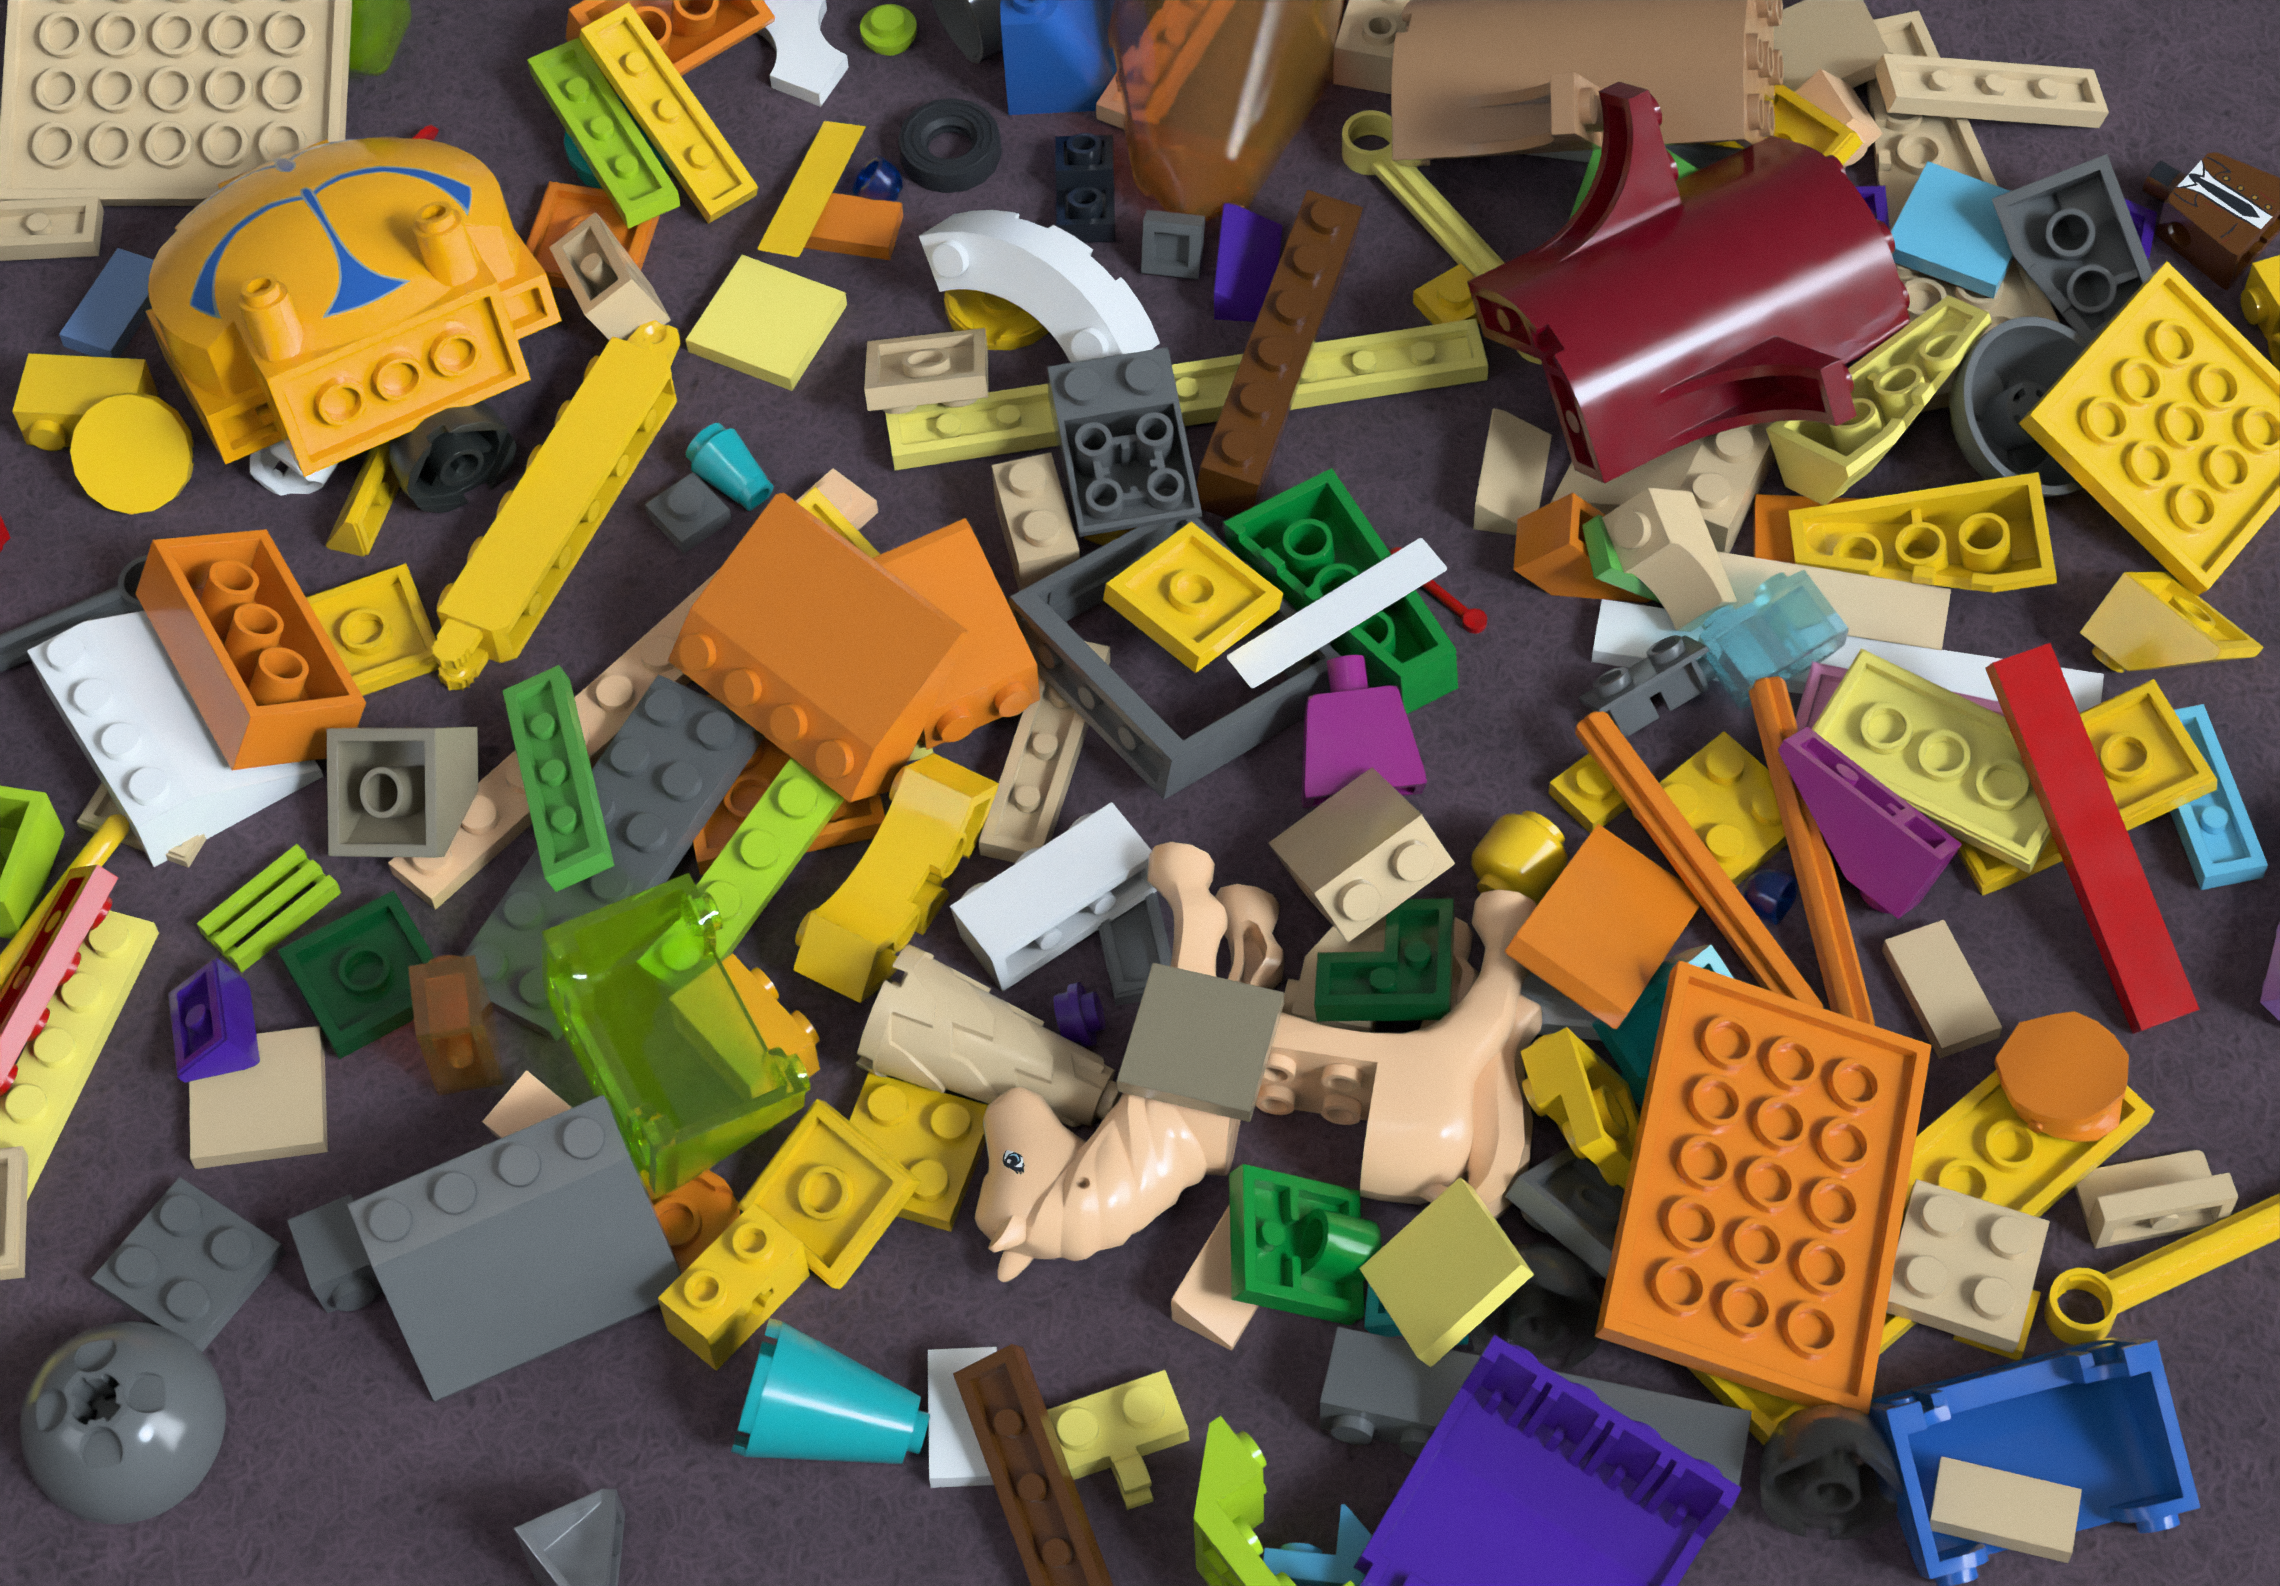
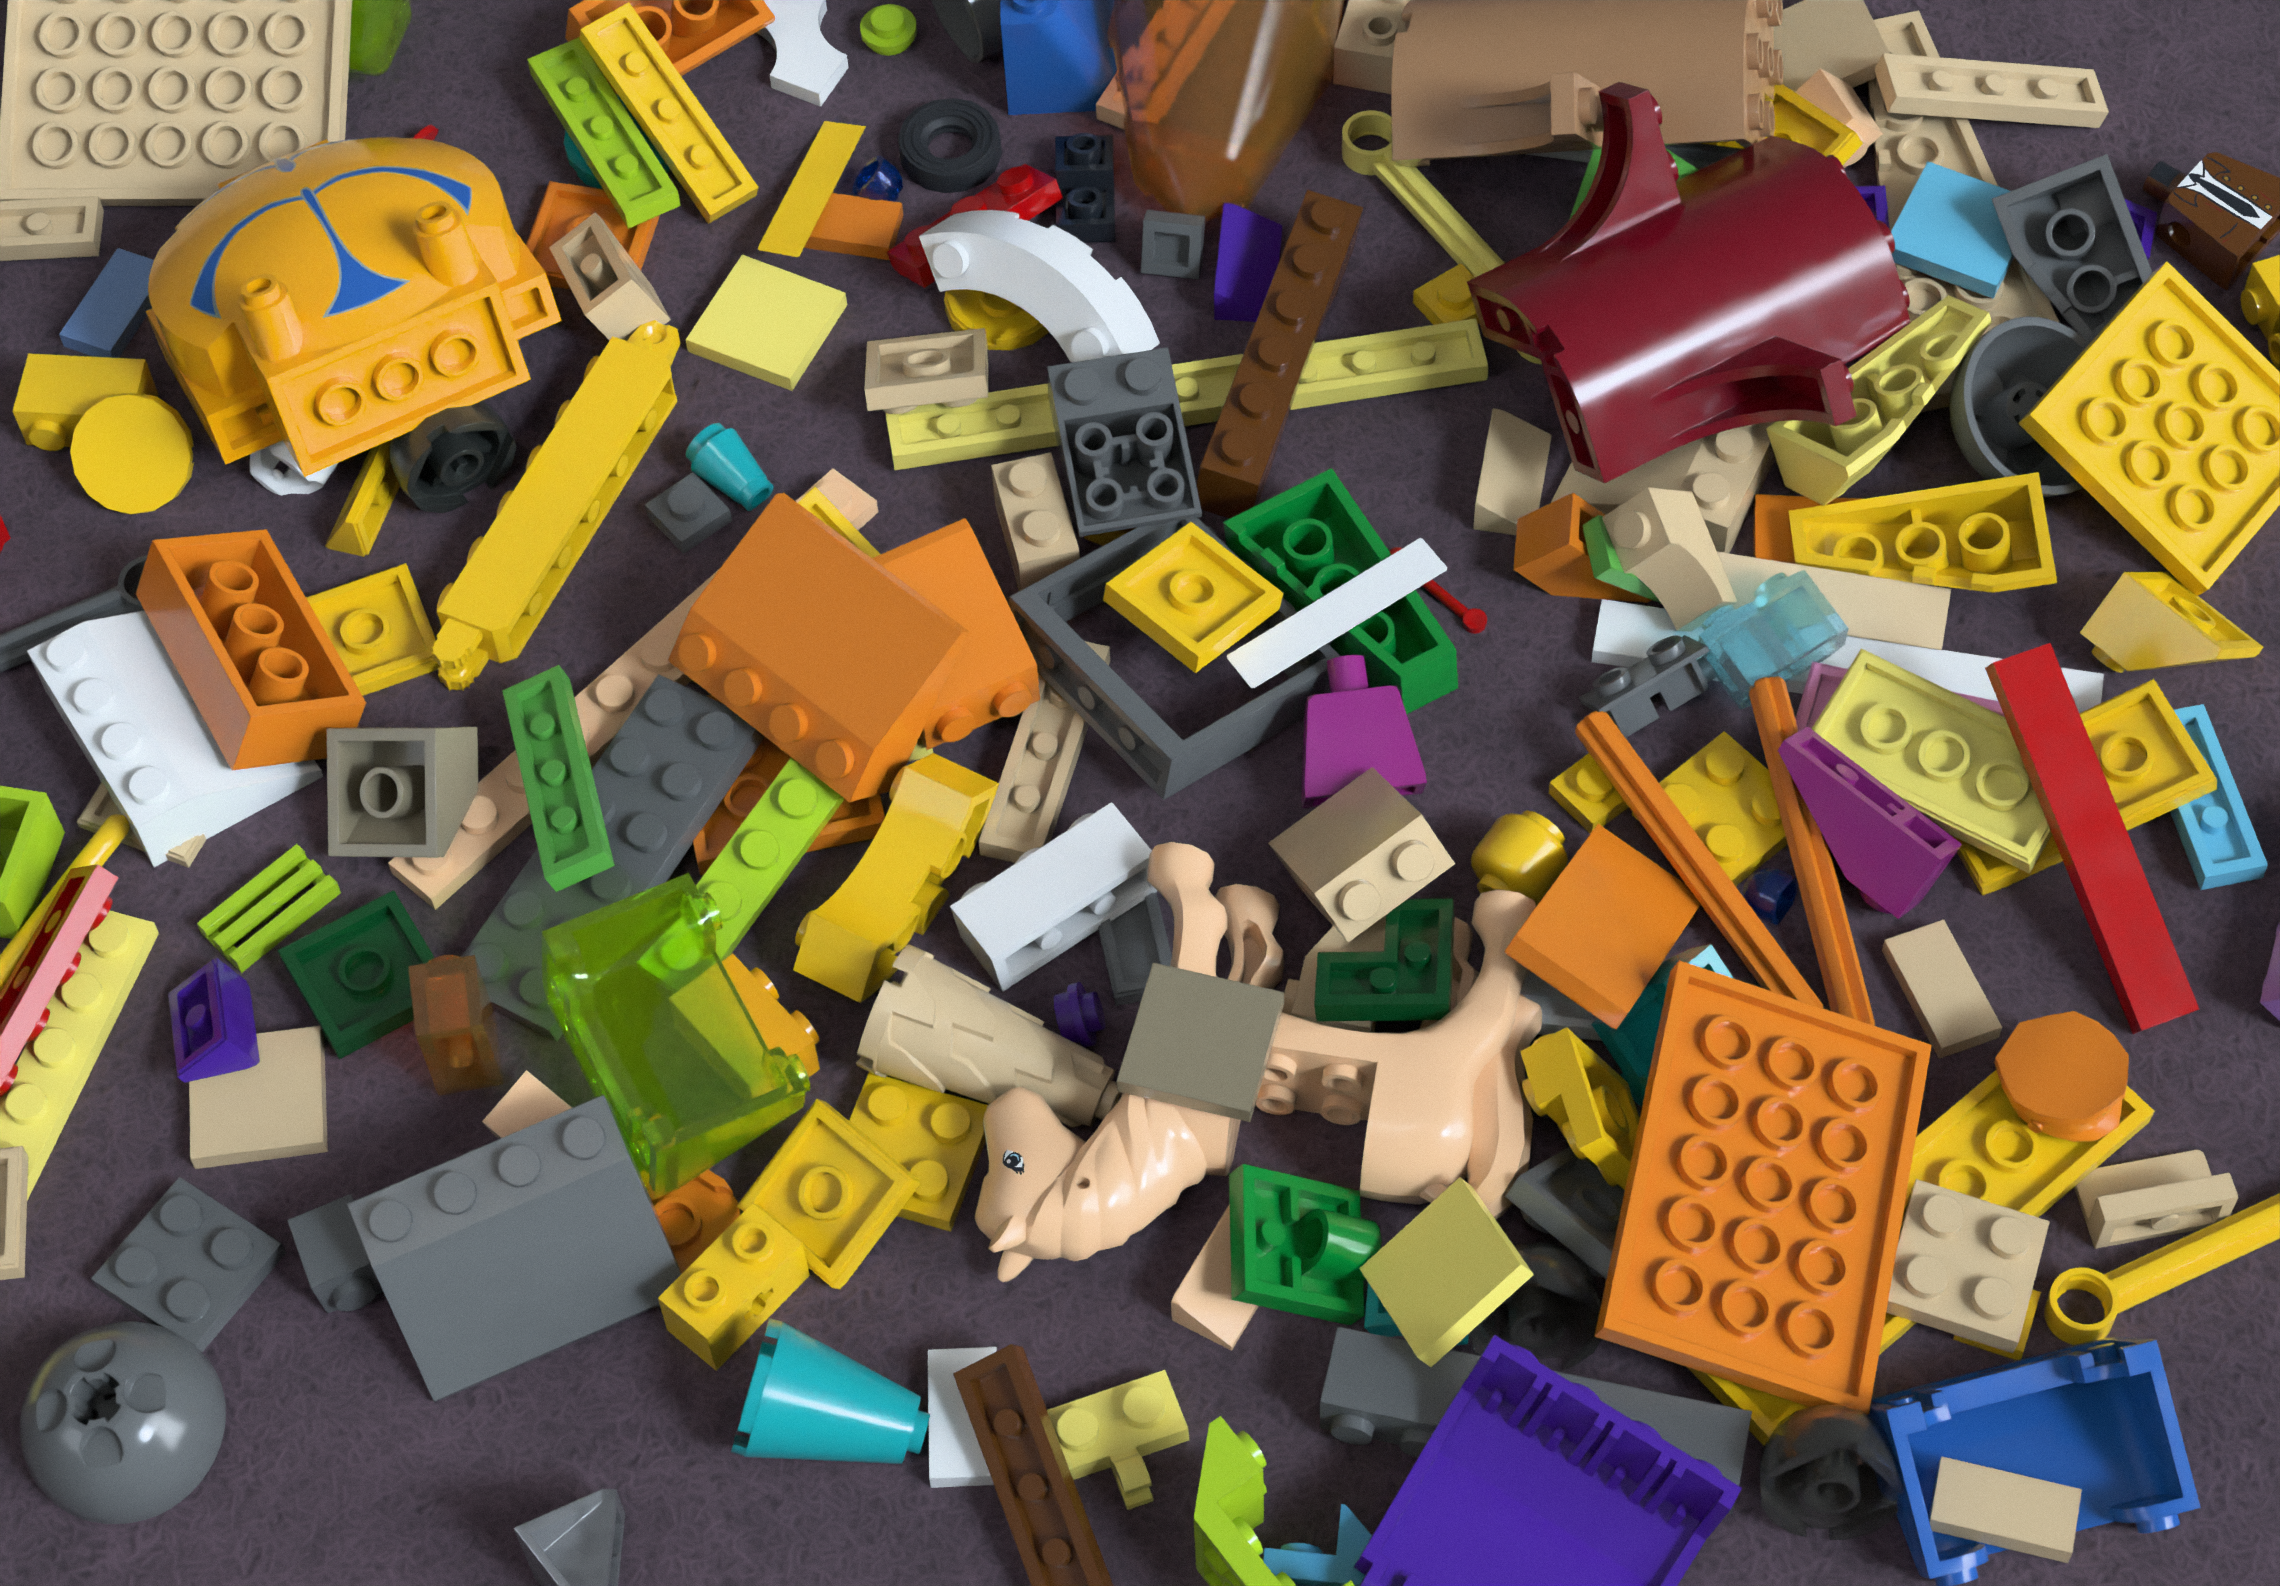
(1016, 190): none -> red plate

